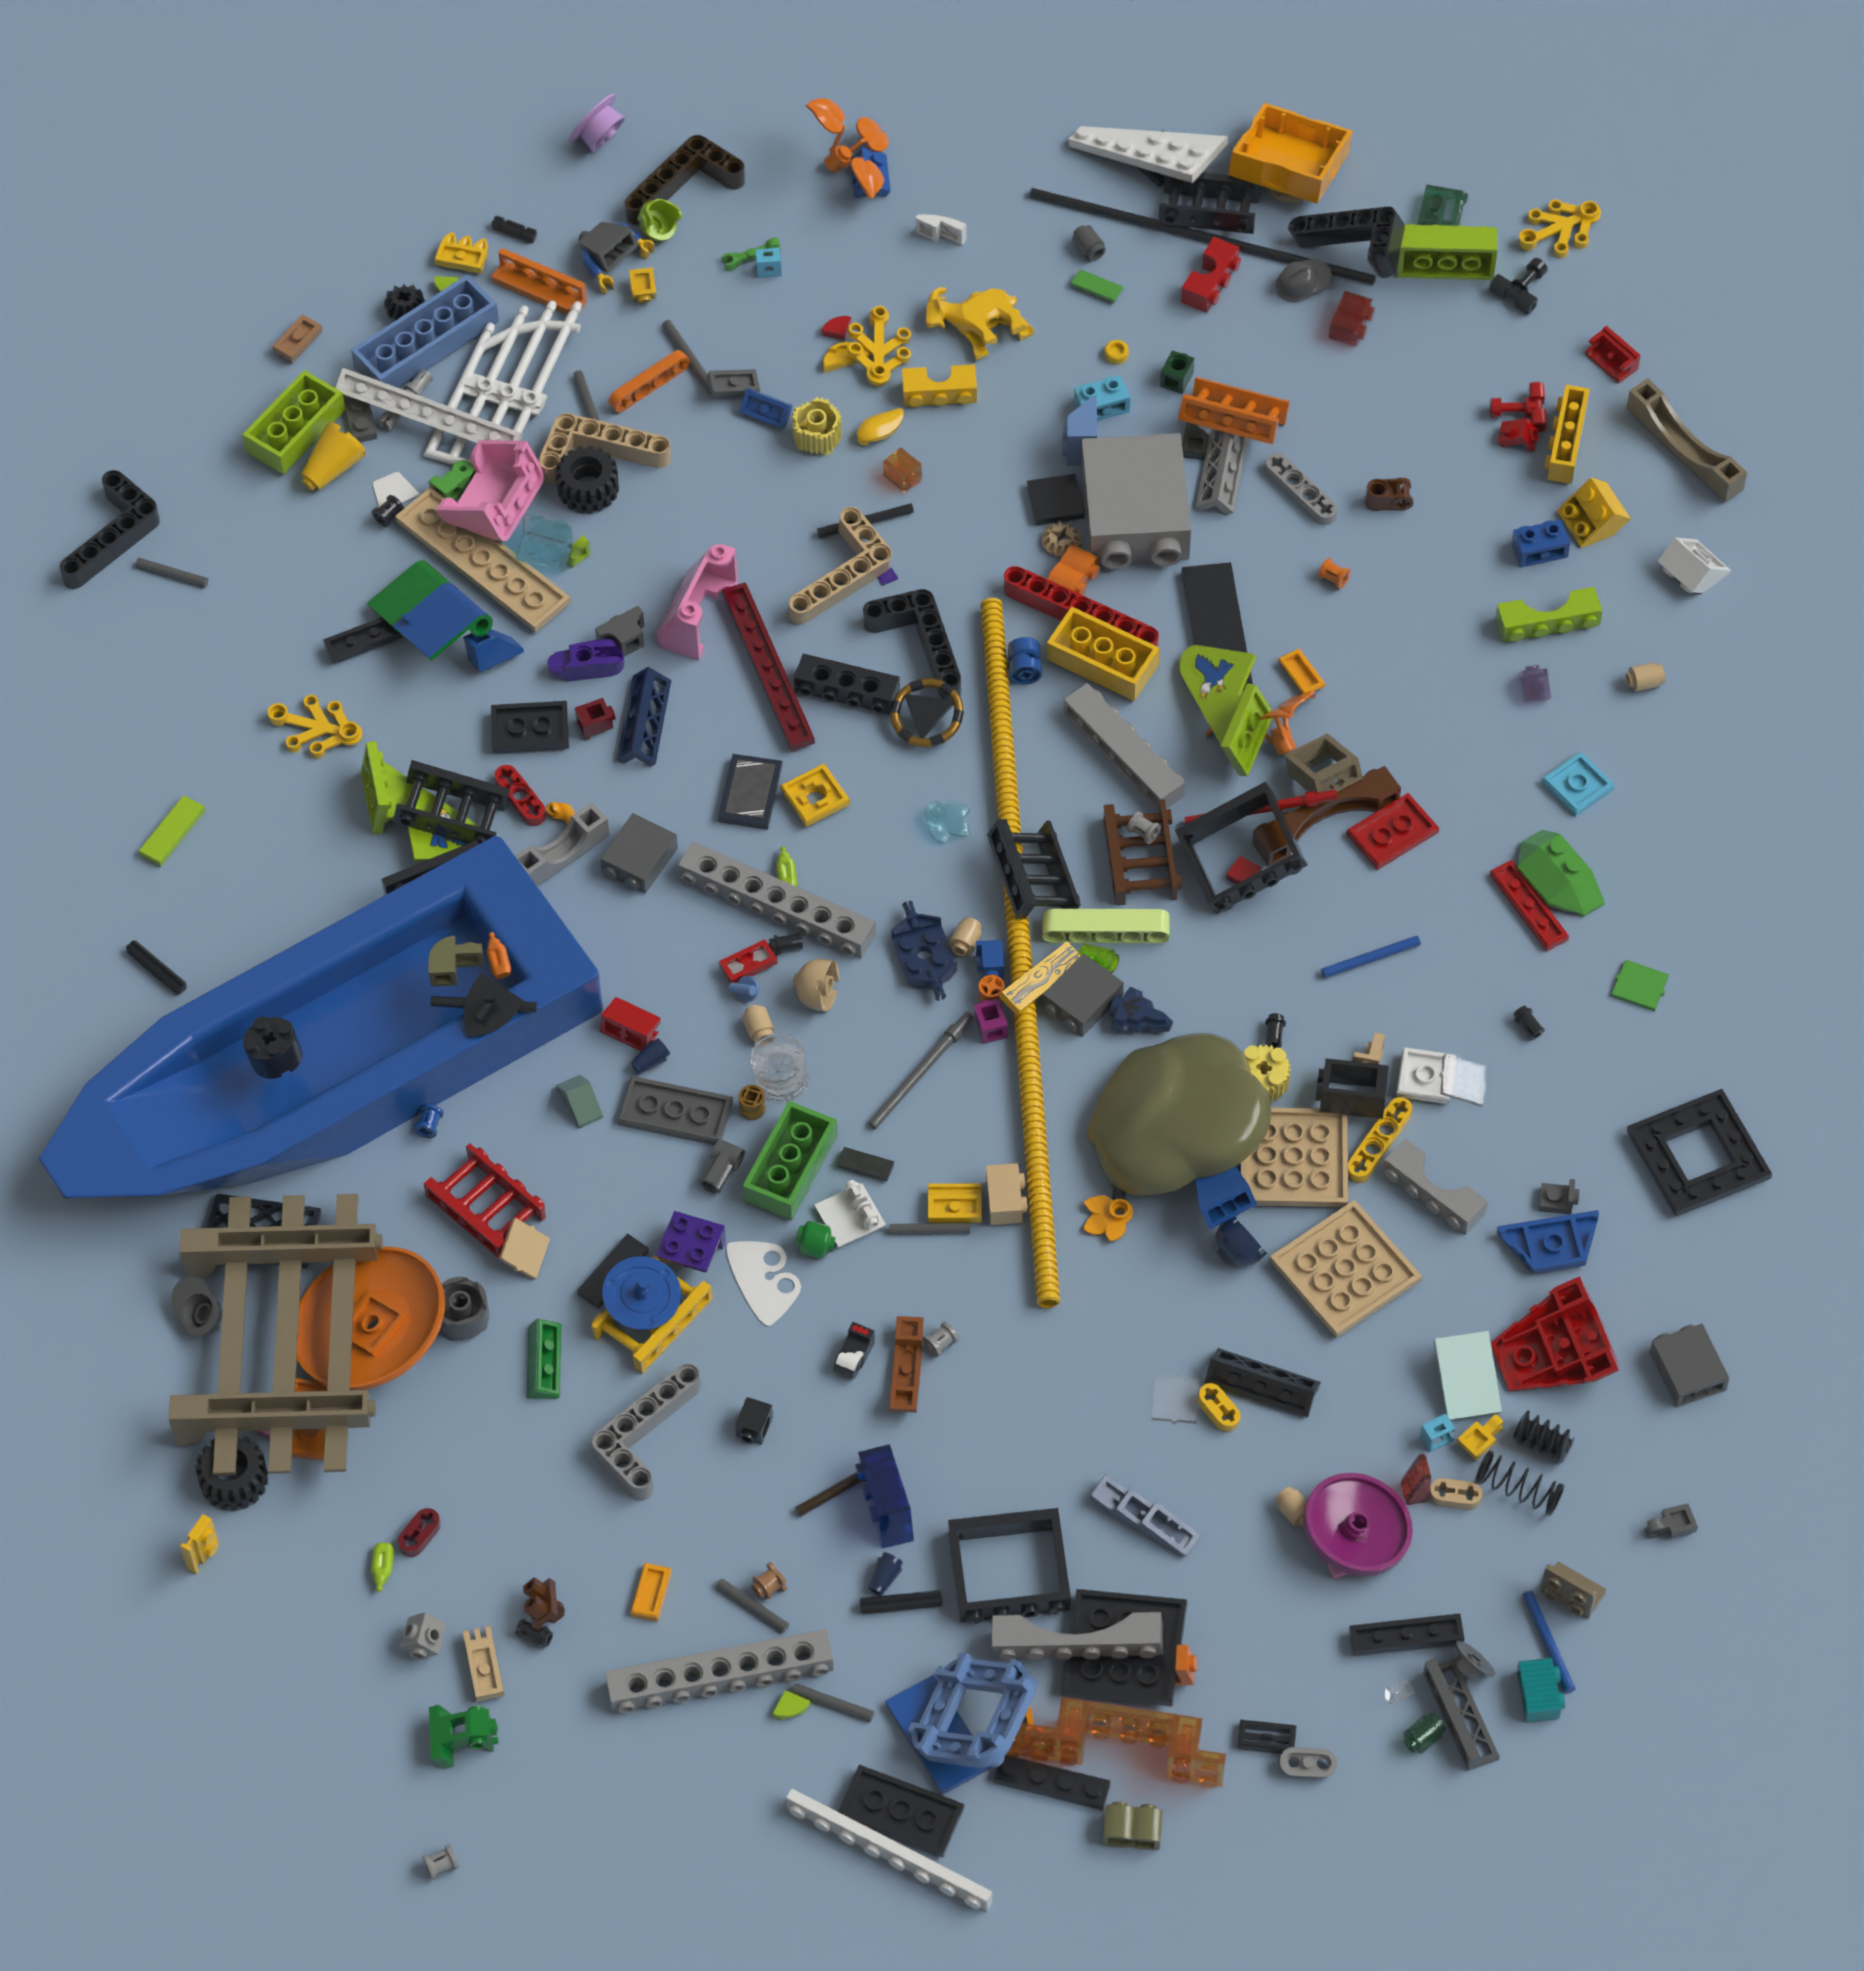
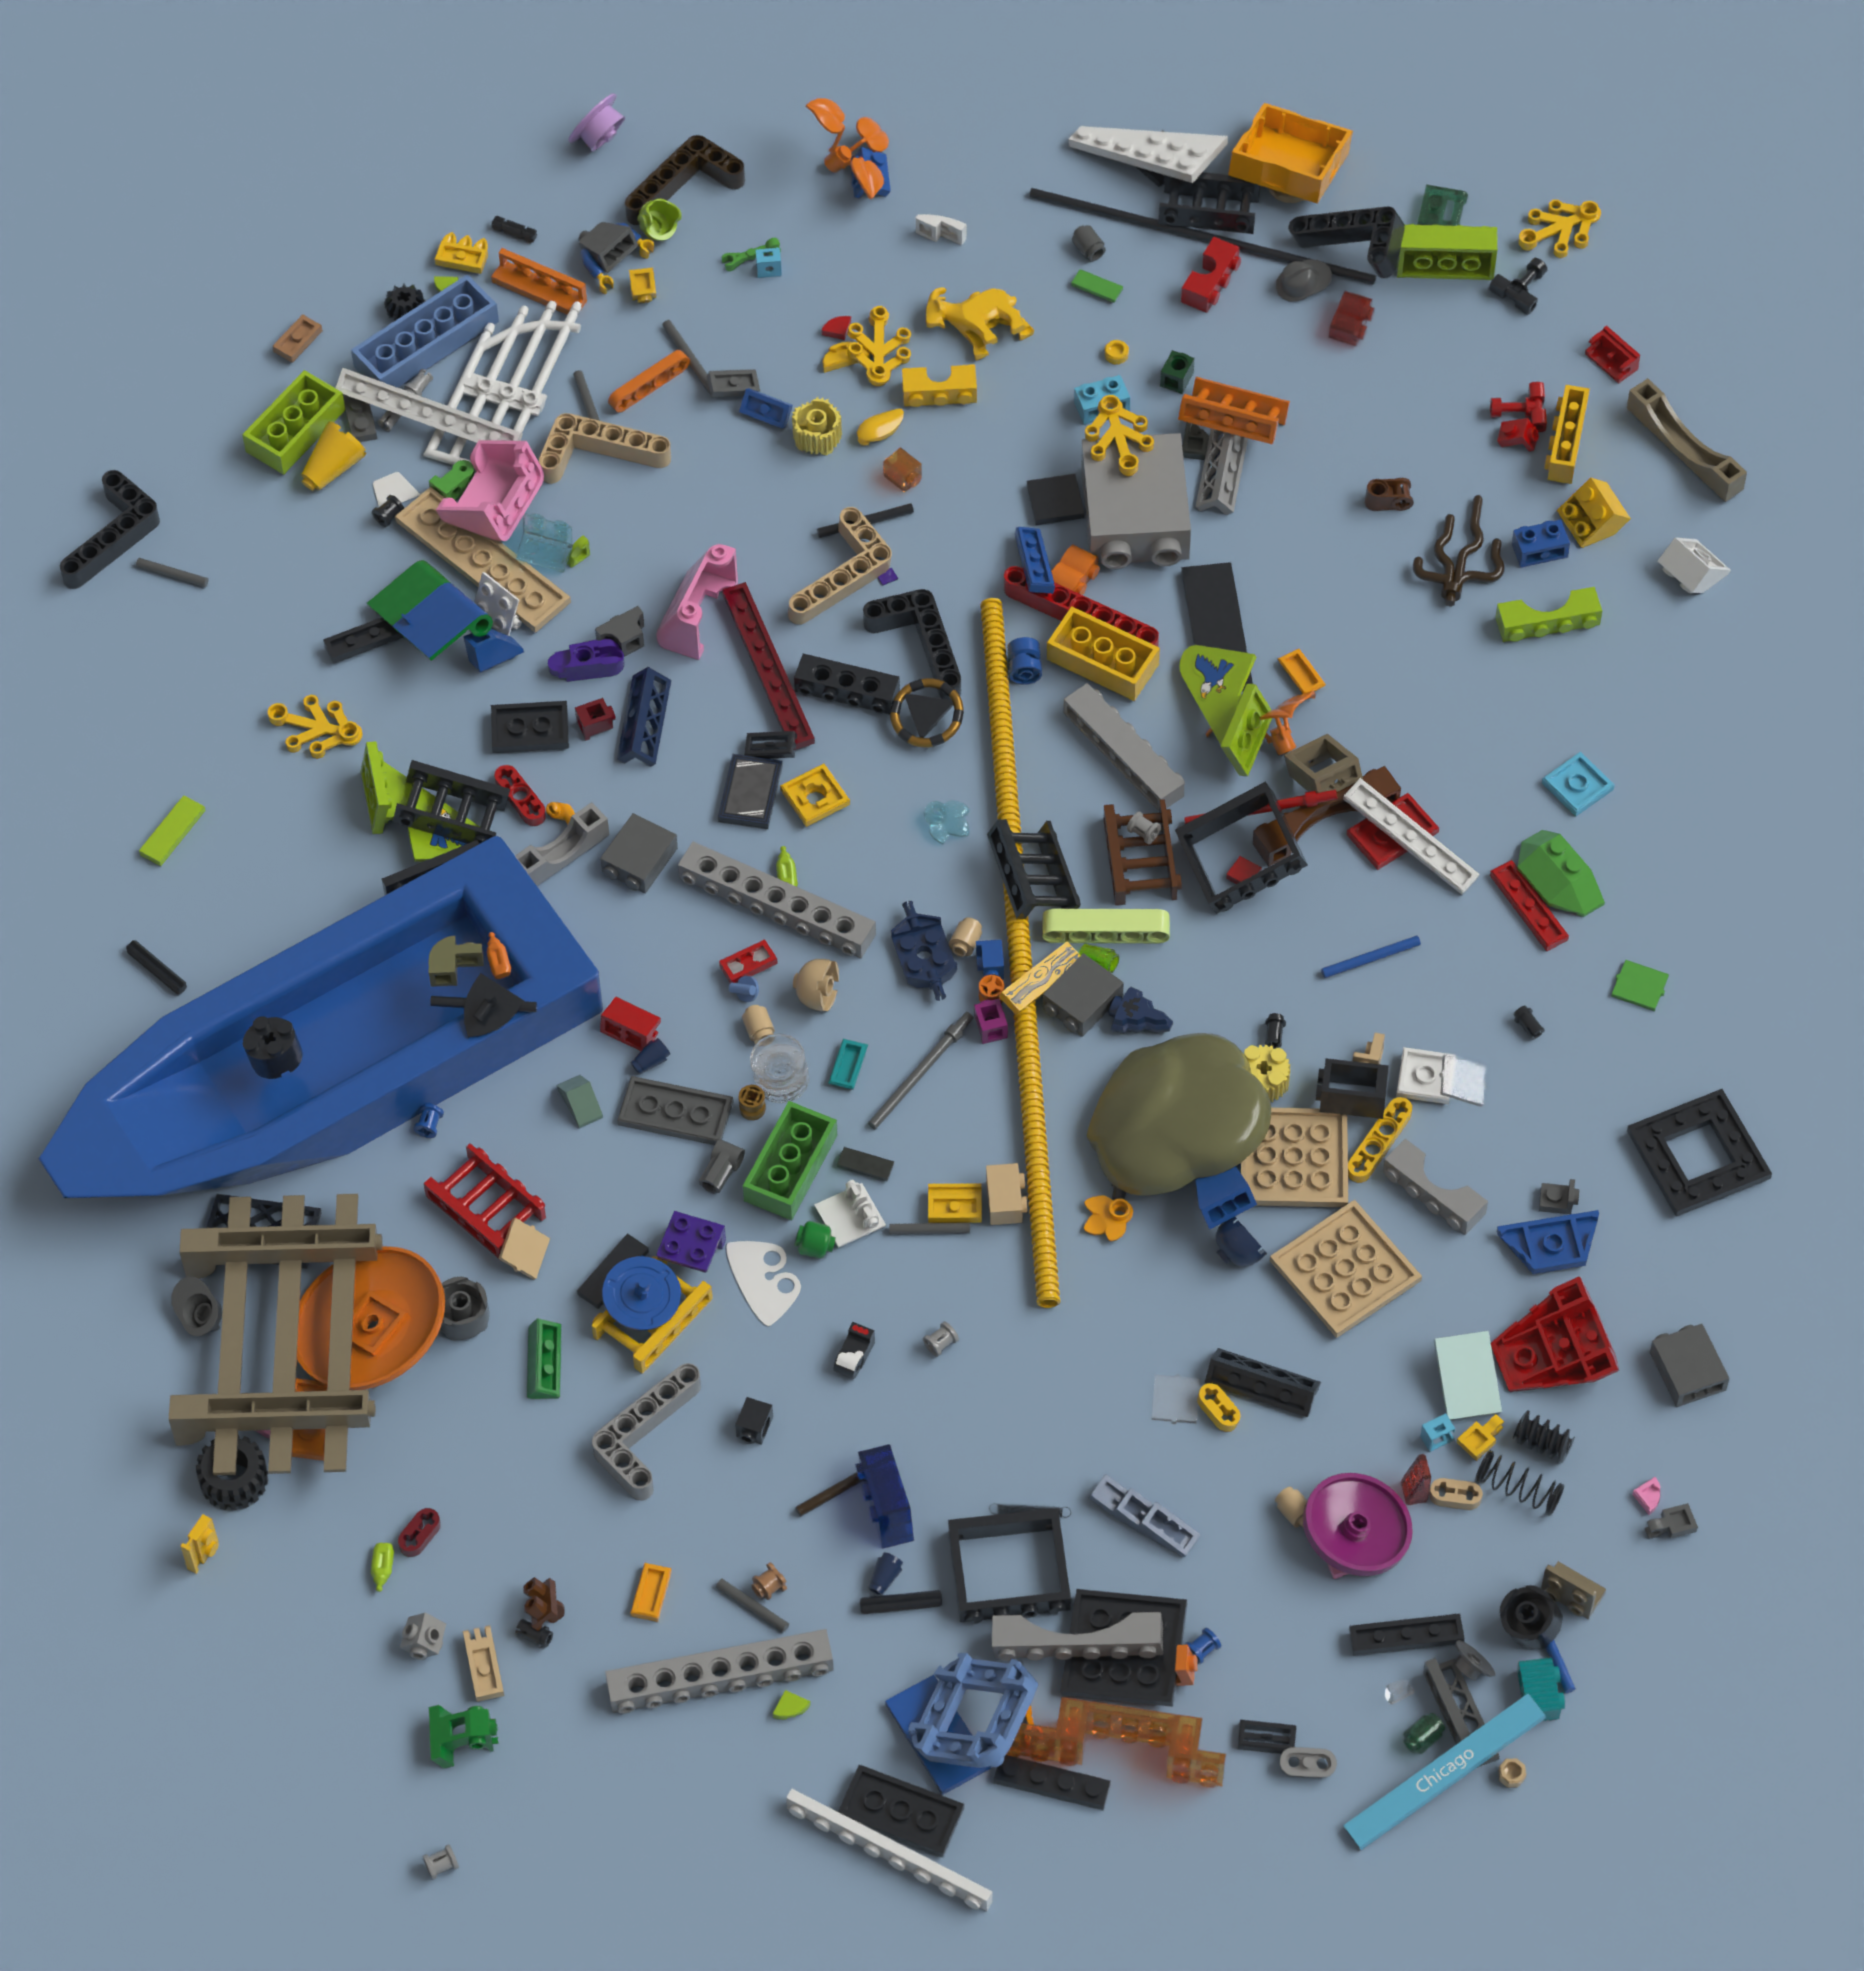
(498, 604): none -> white hinge
(587, 495): black tyre -> none
(763, 750): none -> black tile
(783, 943): black pin -> none
(833, 1702): dark grey bar -> none
(848, 1064): none -> teal tile
(906, 1364): dark orange slope -> none
(1013, 1508): none -> black piece
(1034, 560): none -> blue tile
(1049, 538): tan gear -> none
(1080, 425): medium blue slope -> none
(1118, 432): none -> yellow plant
(1132, 1826): olive brick -> none
(1204, 1644): none -> blue bush
(1304, 486): light grey beam -> none
(1334, 573): orange bush -> none
(1411, 836): none -> white tile
(1444, 1771): none -> medium azure tile
(1454, 580): none -> dark brown plant
(1512, 1772): none -> tan tile
(1535, 683): clear purple bracket -> none
(1545, 1614): none -> black brick
(1645, 676): tan brick -> none
(1648, 1495): none -> bright pink tile

